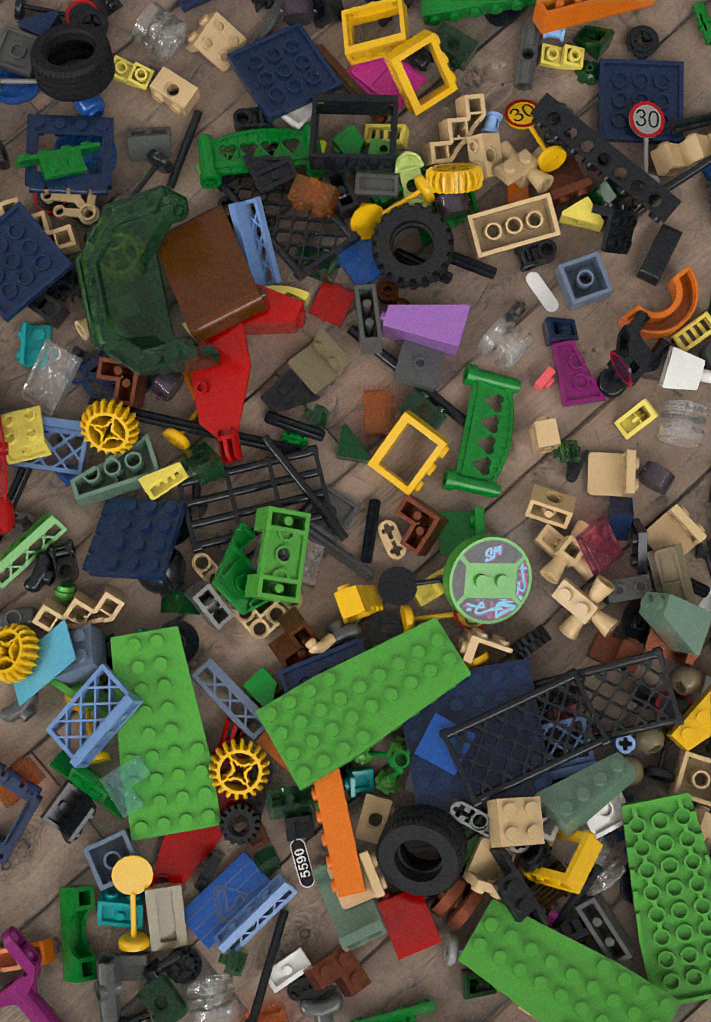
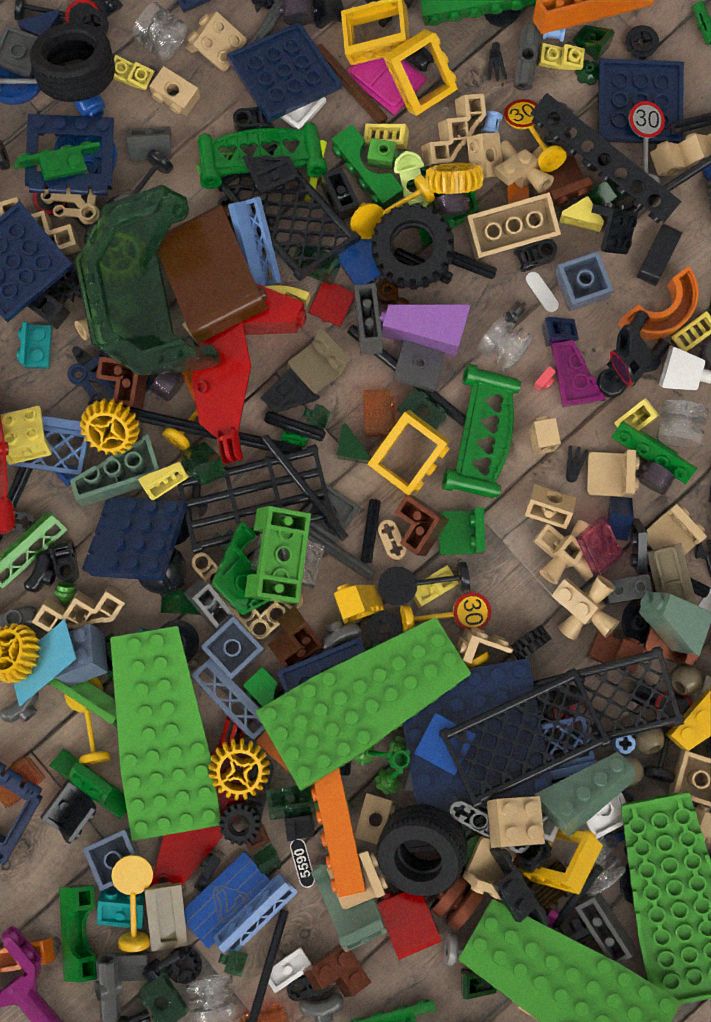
(51, 377): clear plate -> none
(108, 727): medium blue fence -> none
(120, 784): clear light blue plate -> none
(184, 149): black bar -> none
(233, 648): none -> sand blue brick
(313, 196): clear orange brick -> none
(321, 646): tan arm -> none
(353, 105): black window -> none
(358, 780): teal bracket -> none
(376, 185): dark grey tile -> none
(465, 46): clear green brick -> none
(487, 578): brick -> none
(496, 57): none -> black piece
(567, 452): clear green tile -> none
(654, 451): none -> green bracket

